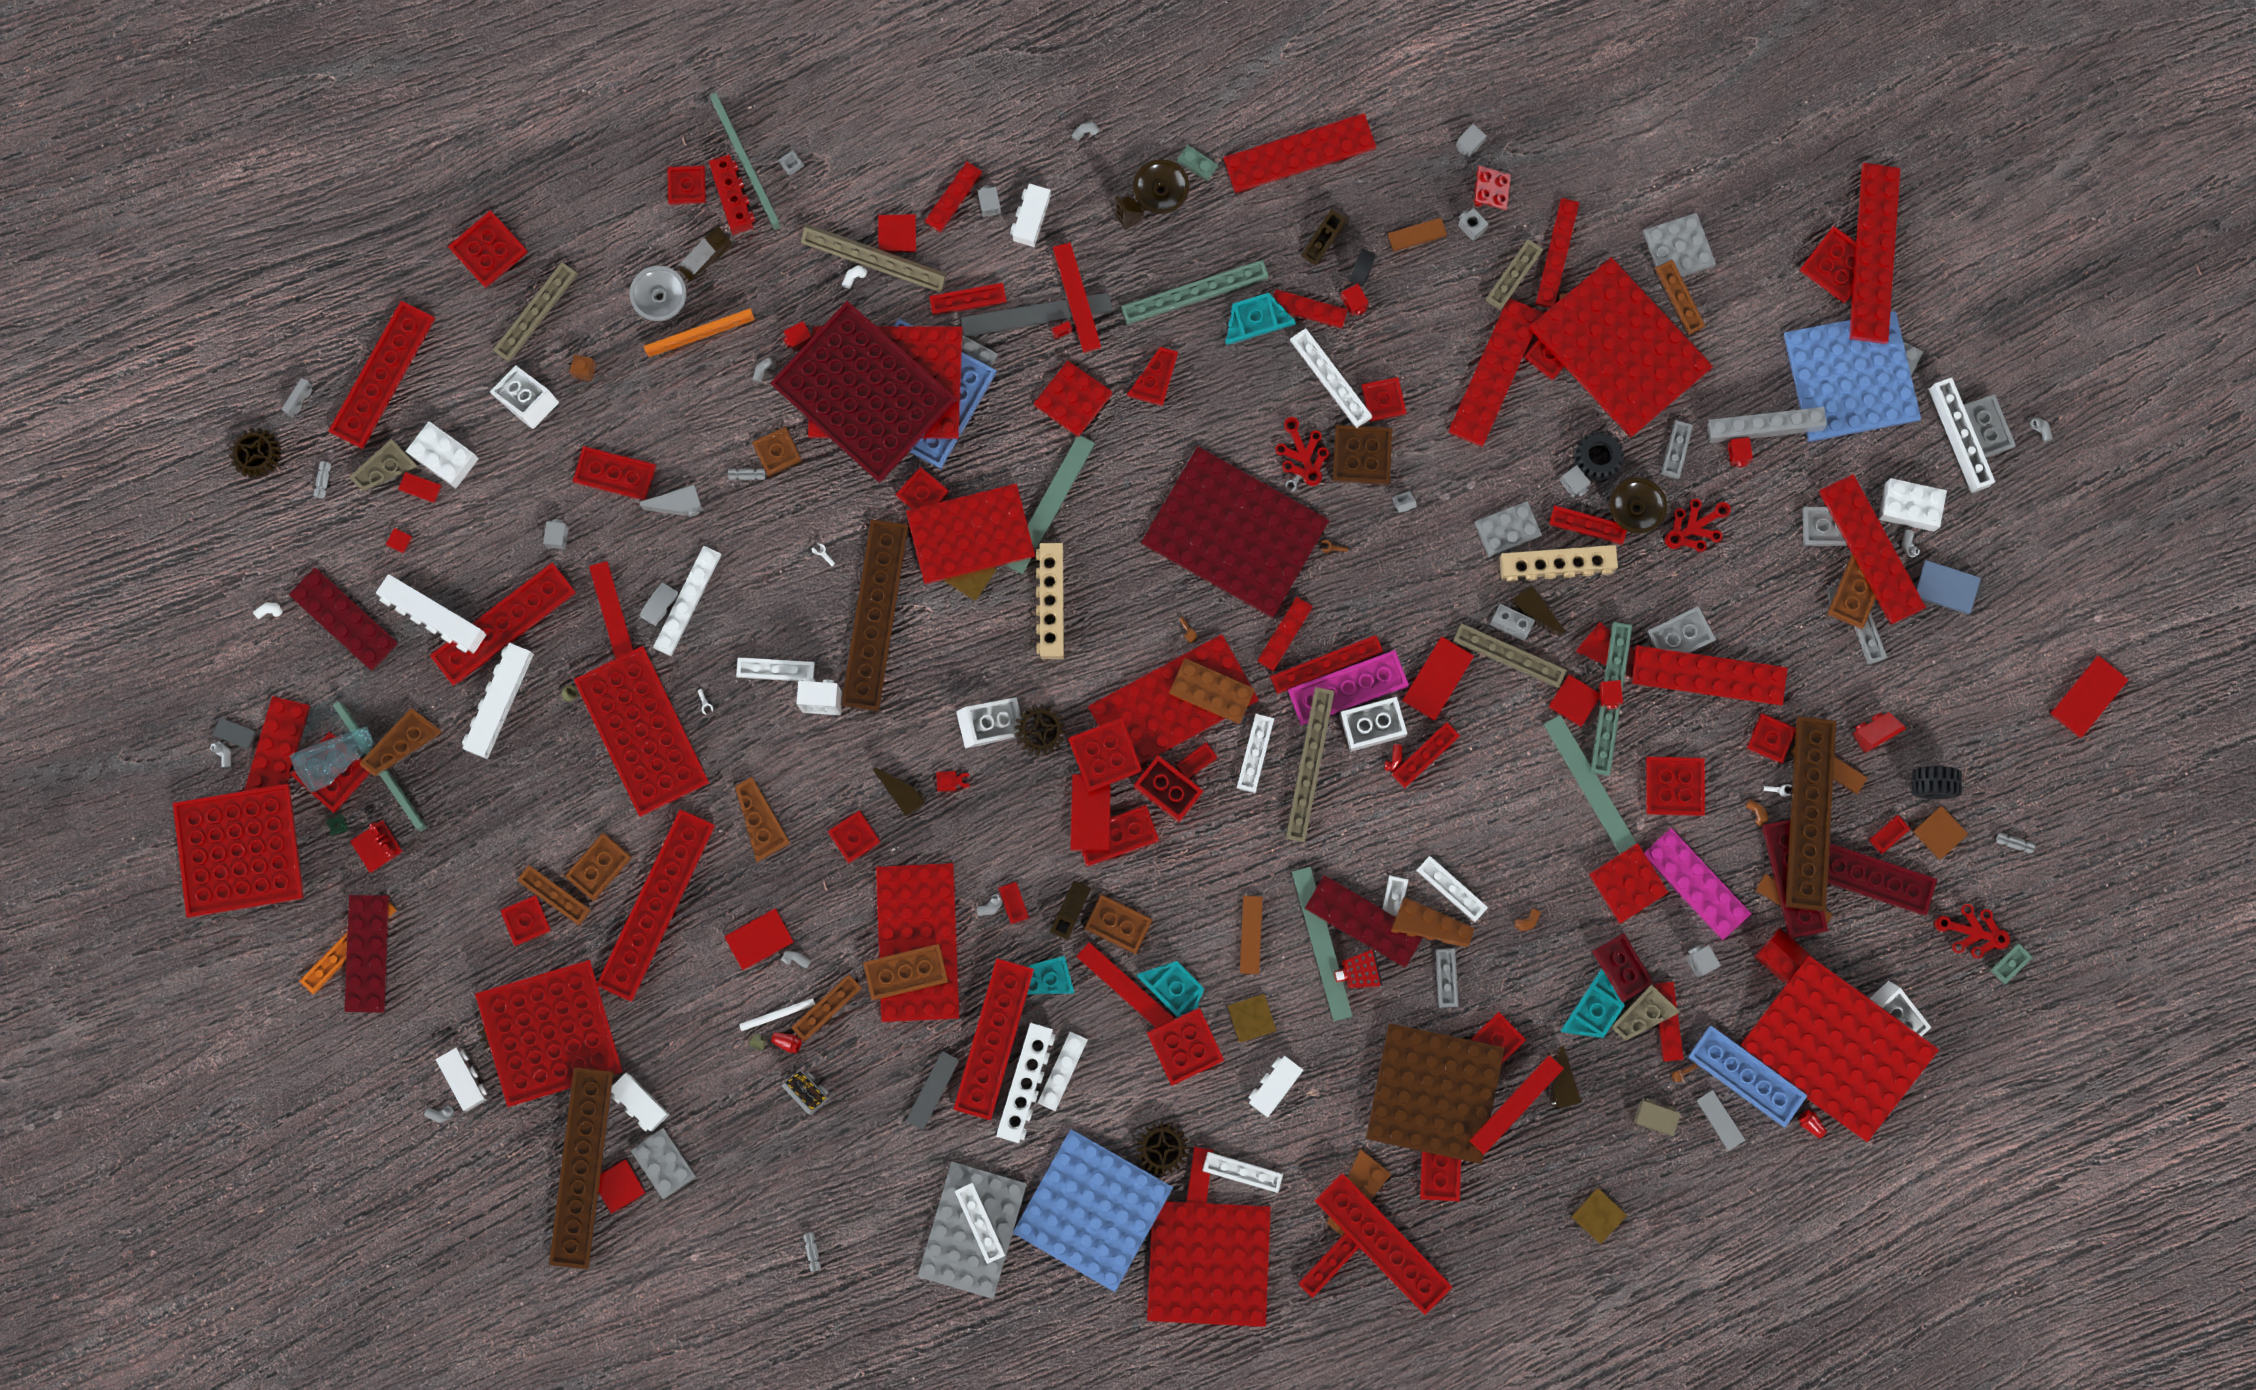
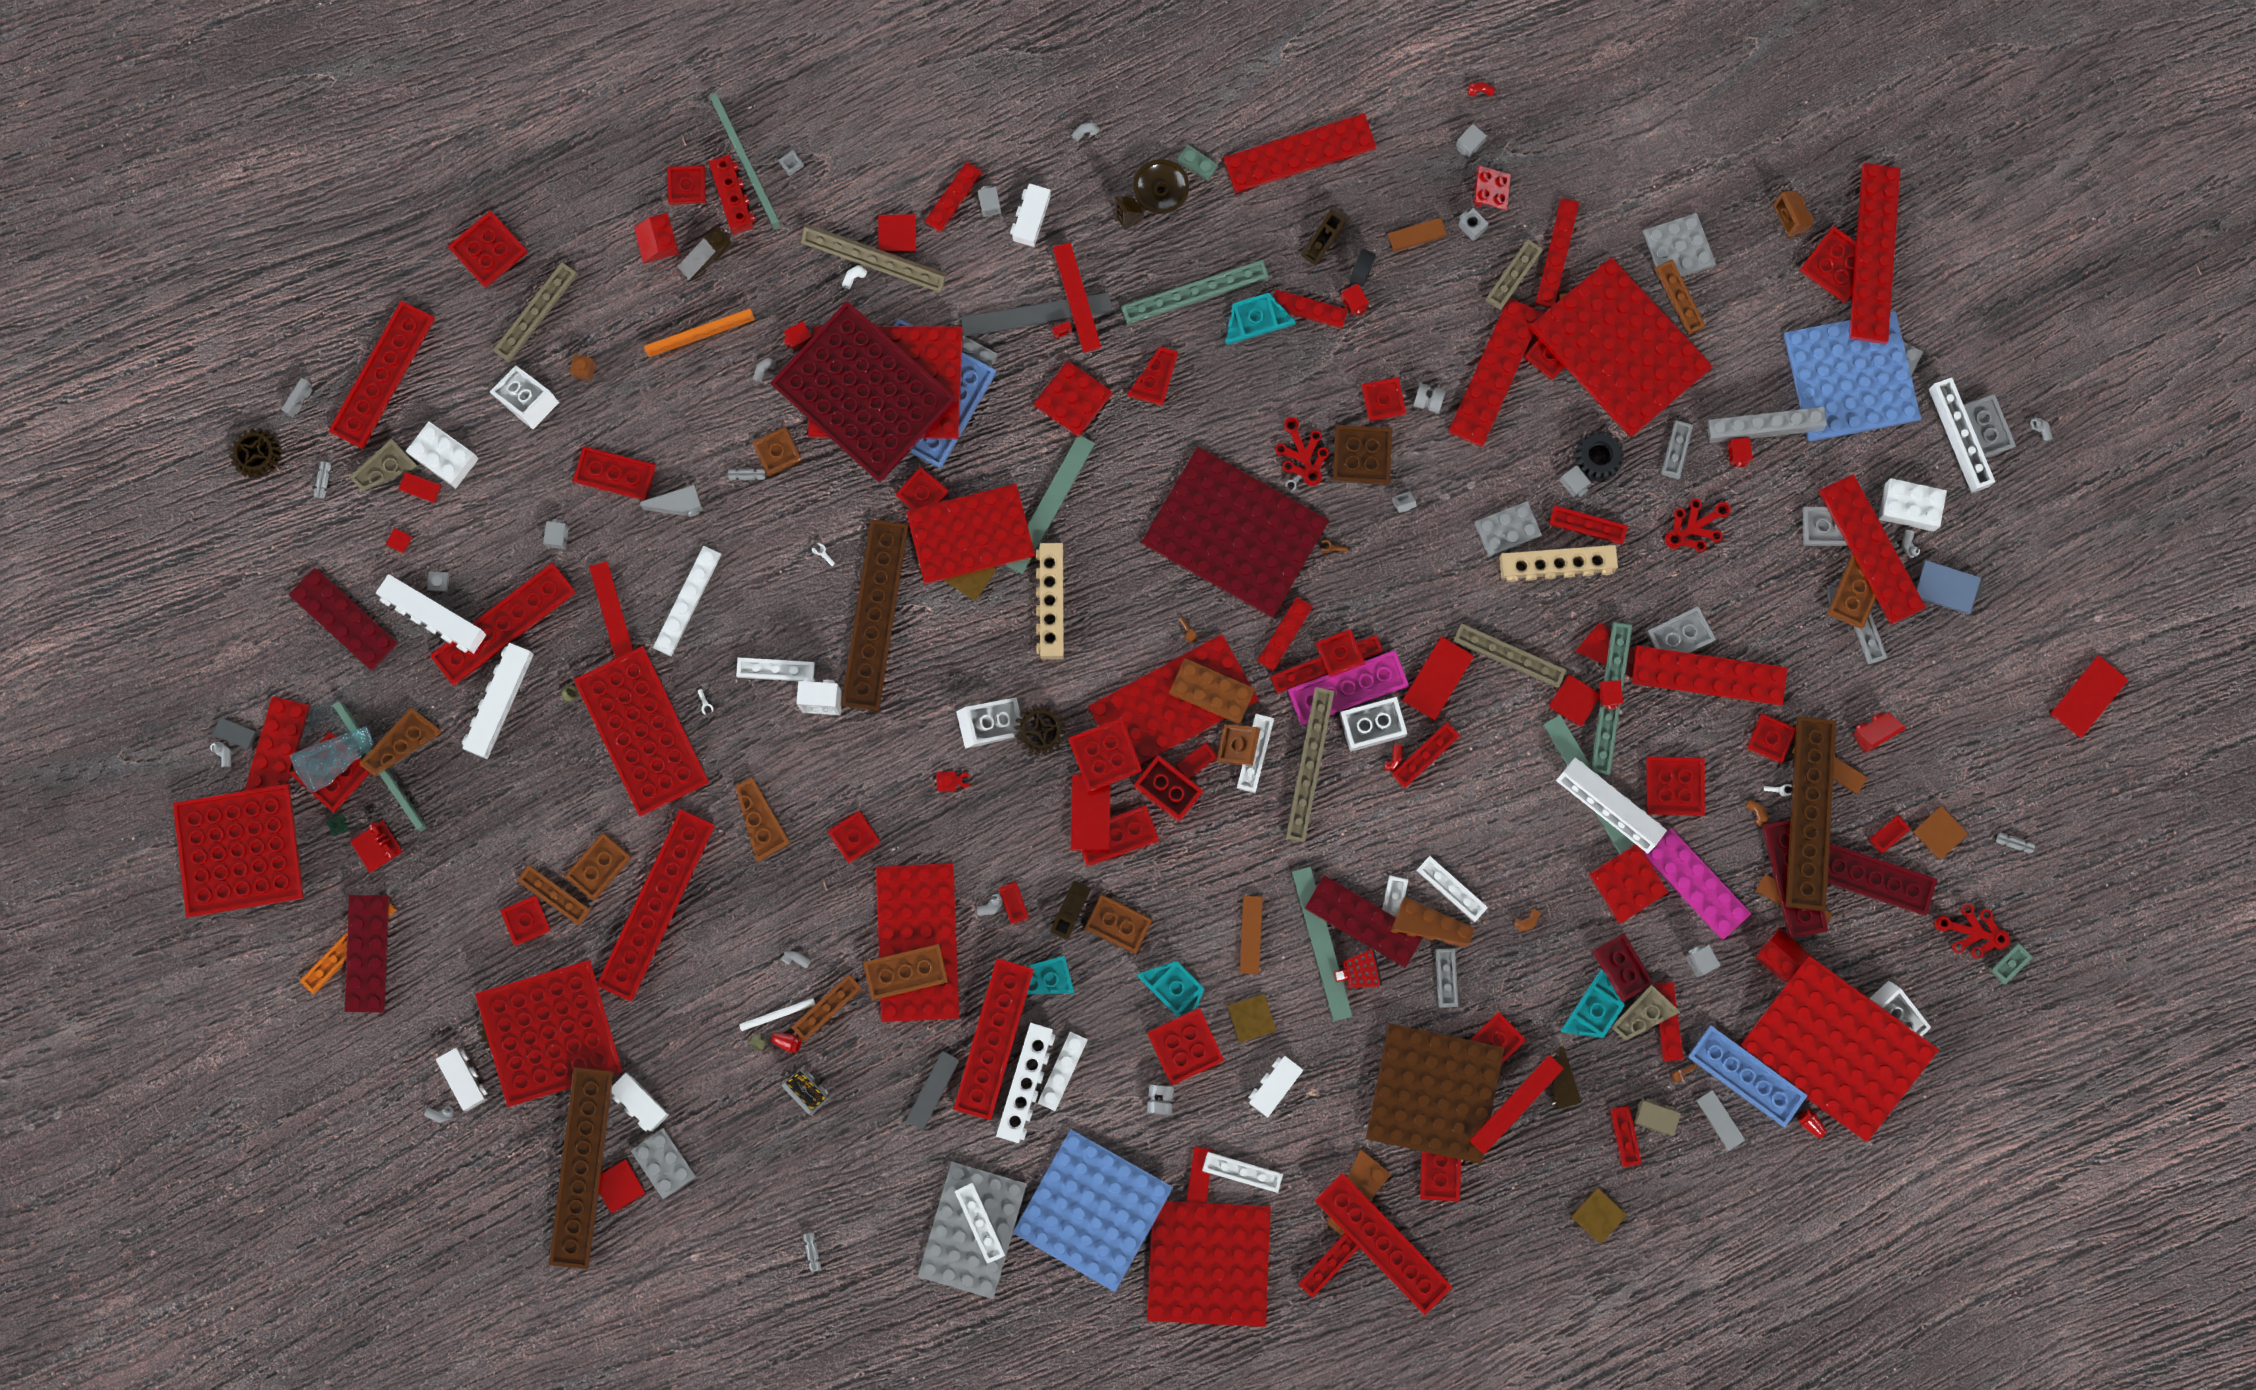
(268, 607): white arm -> none
(438, 582): none -> light grey plate
(655, 282): light grey dish -> none
(656, 238): none -> red slope
(658, 603): light grey slope -> none
(759, 939): red tile -> none
(903, 794): dark brown slope -> none
(967, 299): red plate -> none
(1123, 986): red tile -> none
(1160, 1107): none -> light grey wheel
(1180, 1147): dark brown gear -> none
(1238, 745): none -> dark orange plate
(1331, 378): white plate -> none
(1340, 653): none -> red tile
(1429, 398): none -> light grey wheel
(1480, 87): none -> red arm
(1512, 622): light grey brick -> none
(1532, 606): dark brown slope -> none
(1611, 805): none -> white brick
(1625, 1136): none -> red tile
(1640, 494): dark brown dish -> none
(1793, 213): none -> dark orange slope
(1936, 782): black tyre -> none

